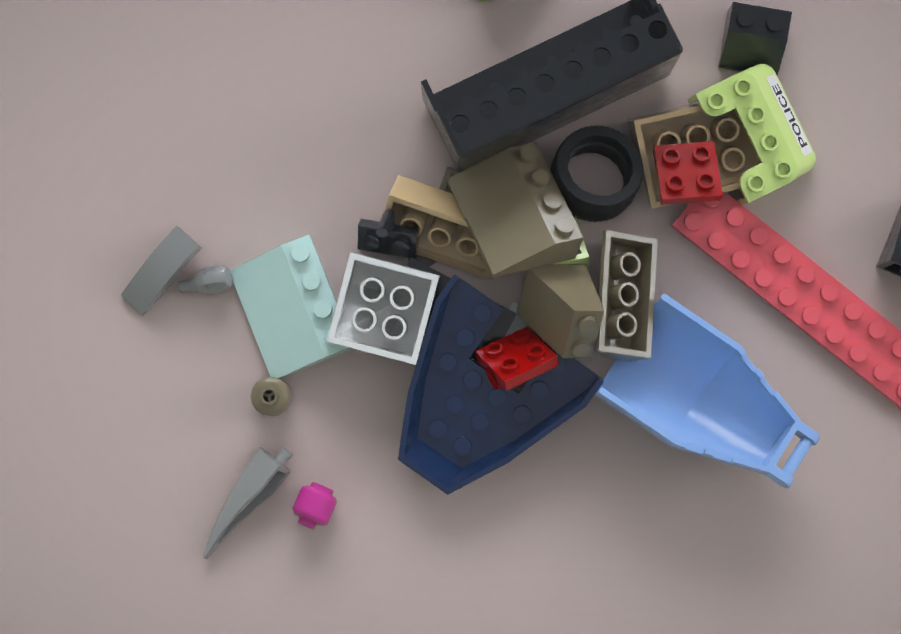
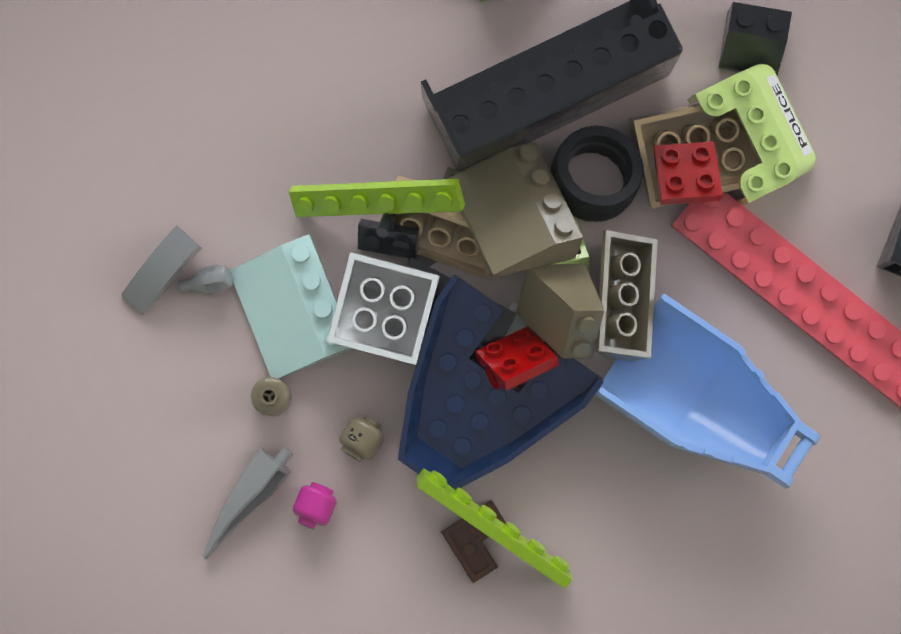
(361, 438): none -> dark tan head
(377, 198): none -> lime plate
(468, 546): none -> reddish brown tile
(485, 520): none -> lime plate

